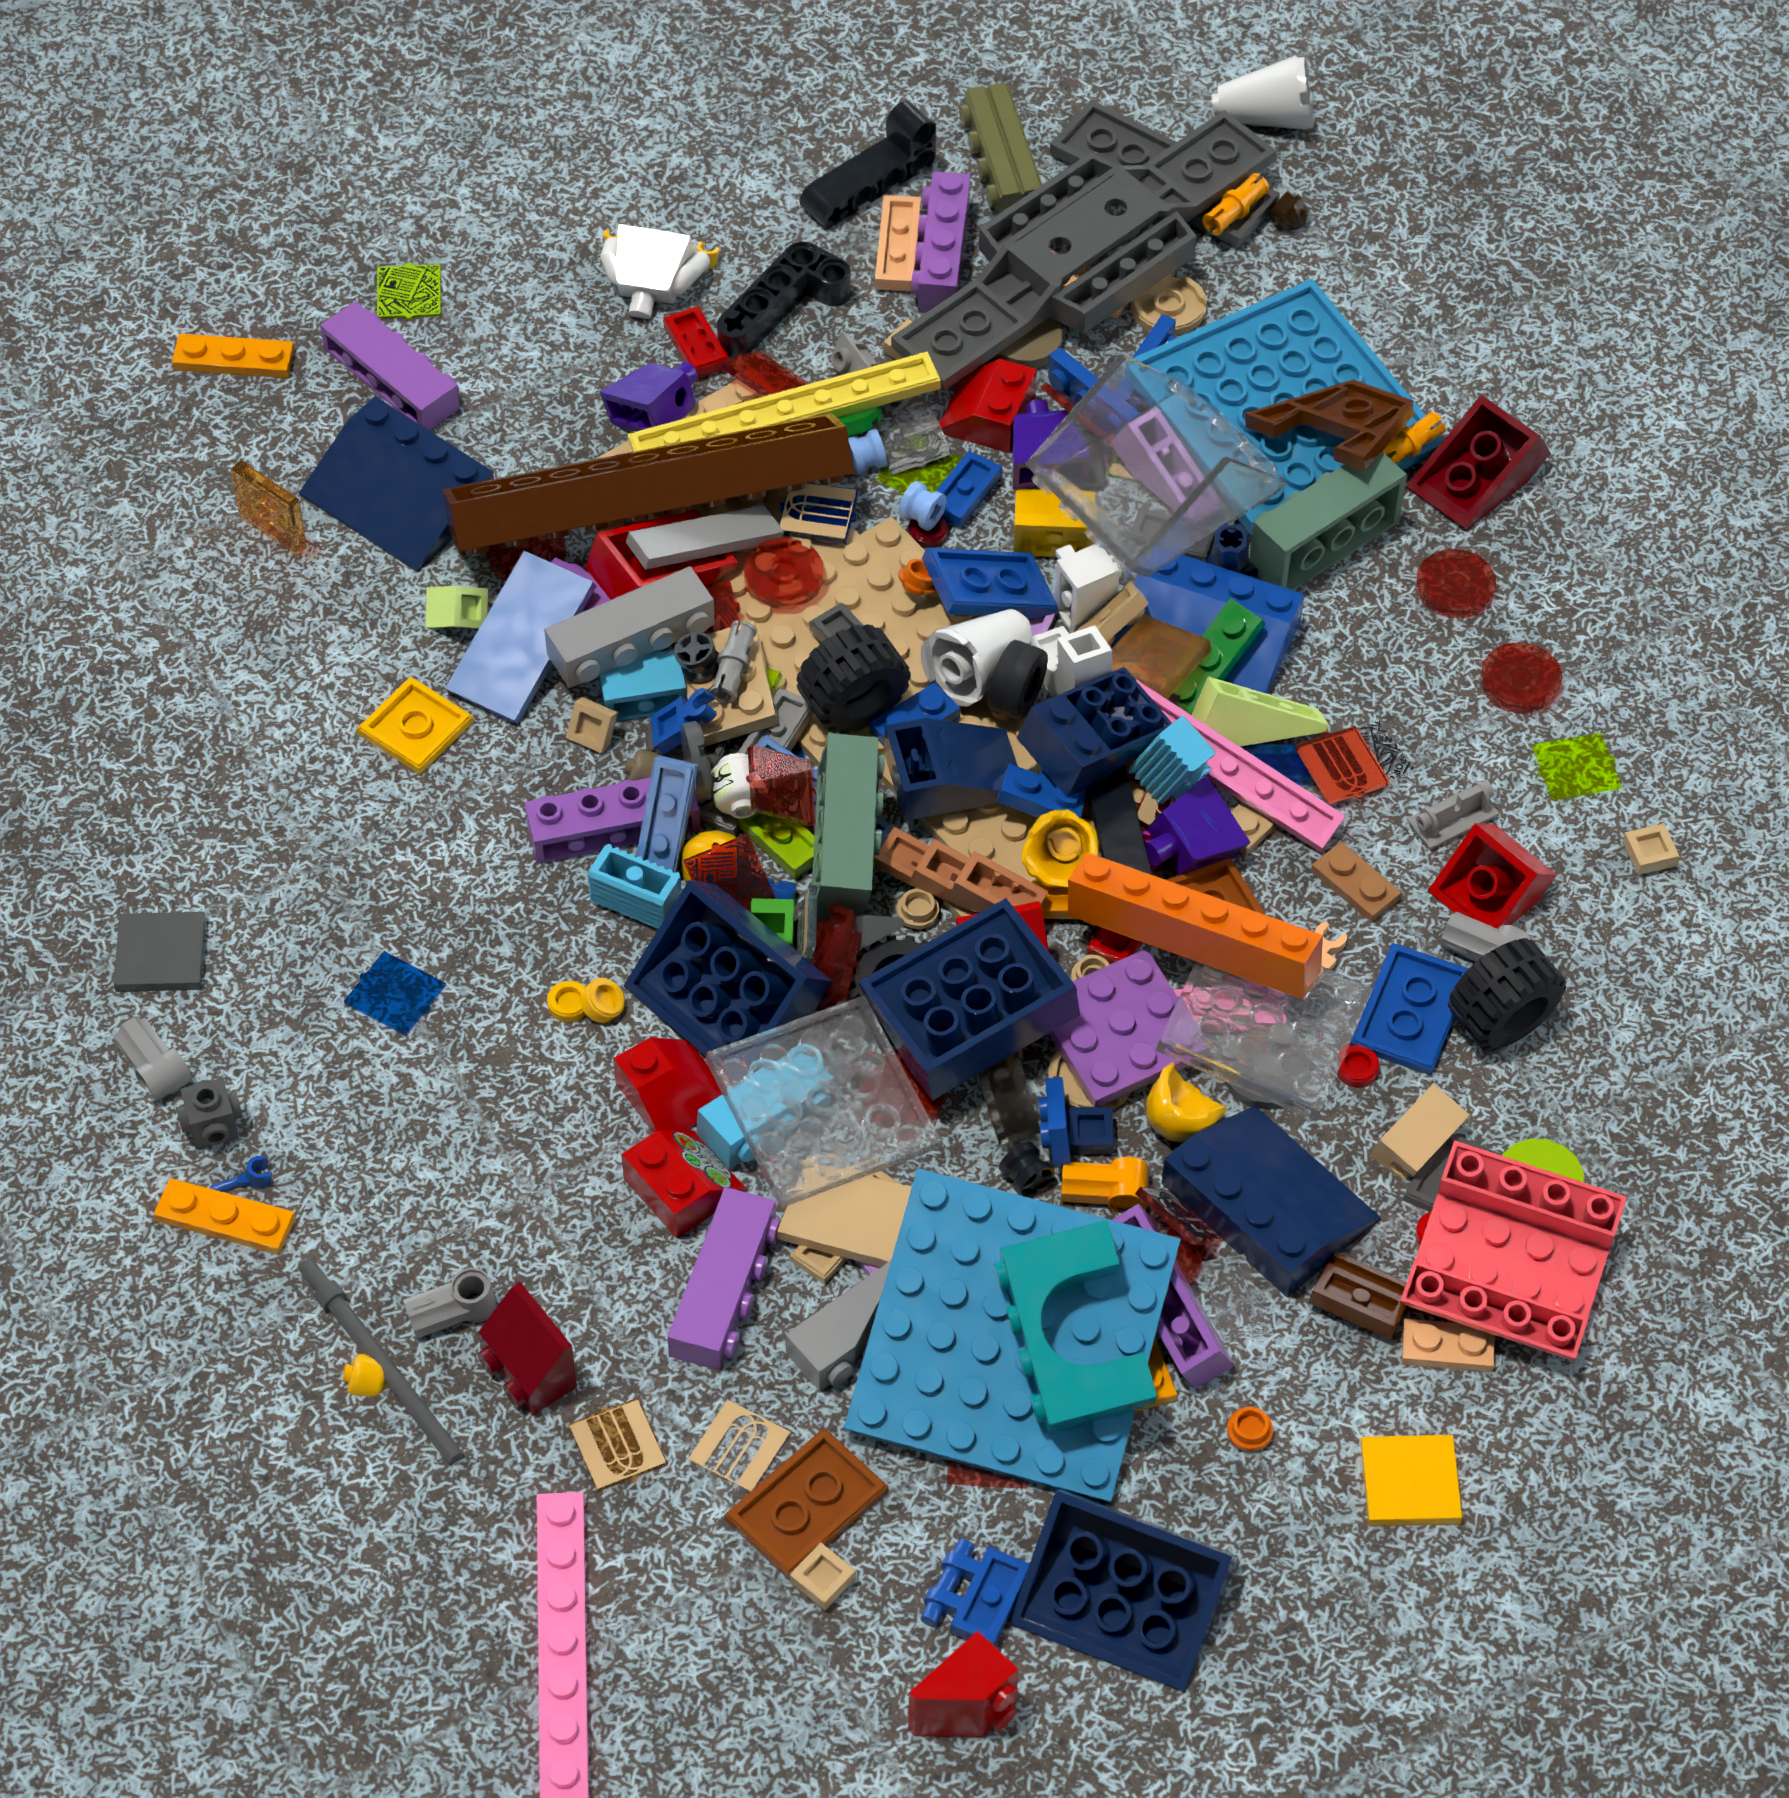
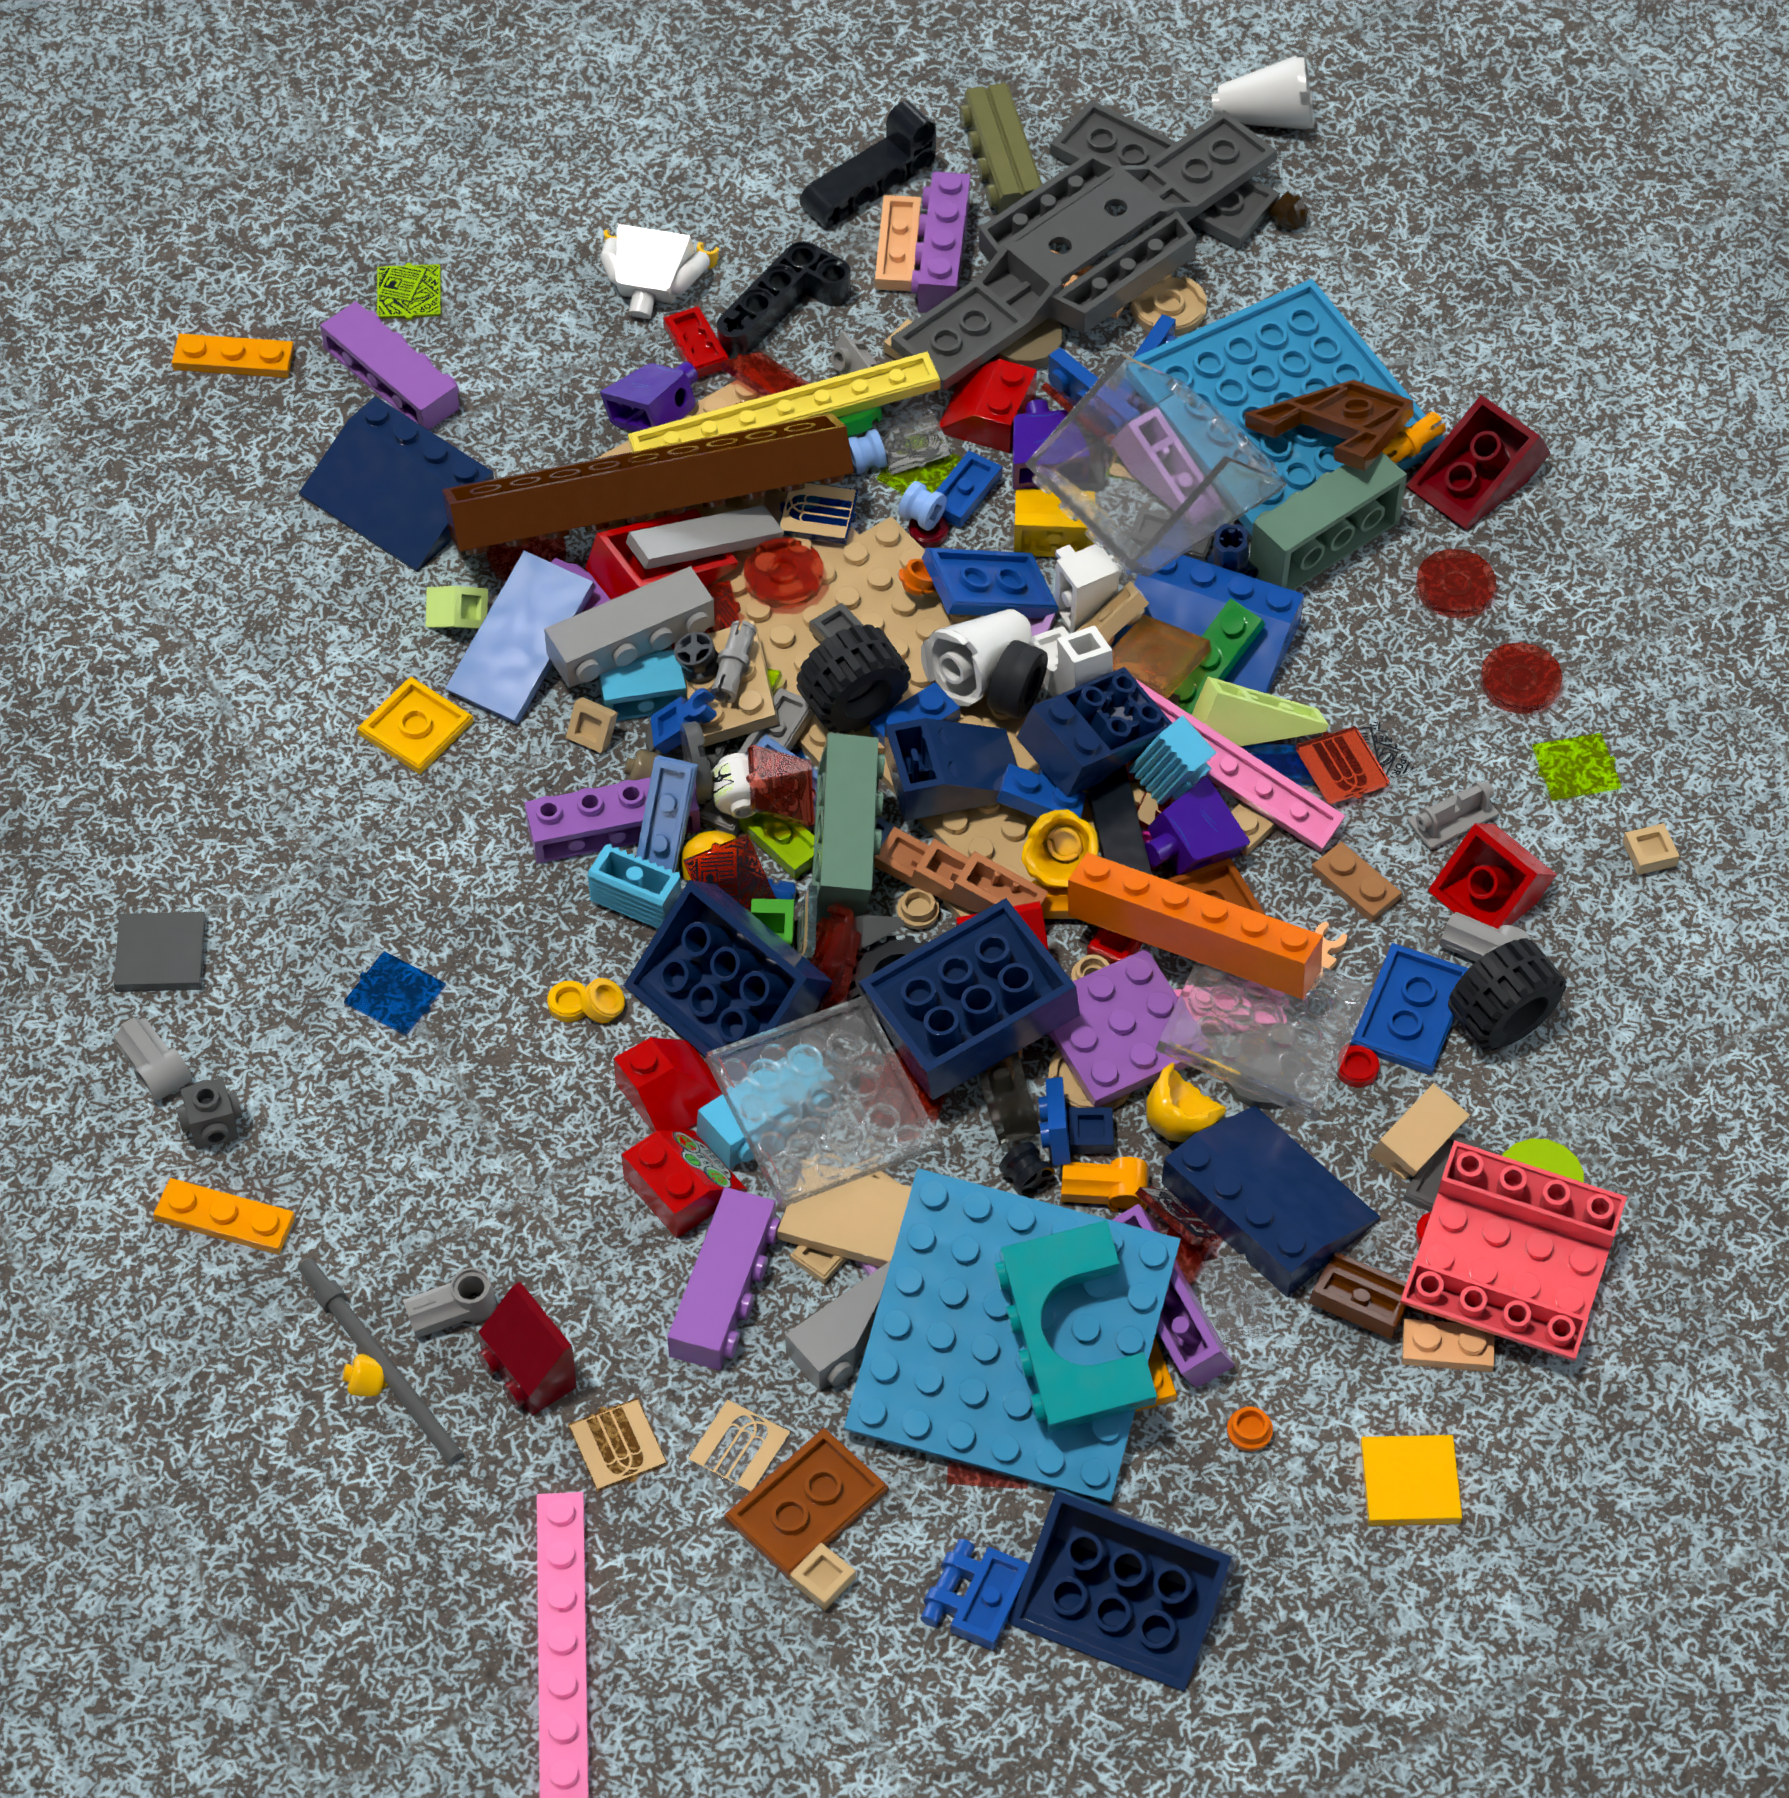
(249, 1177): blue hand -> none
(269, 508): clear orange tile -> none
(965, 1693): red slope -> none
(1235, 204): light orange pin -> none

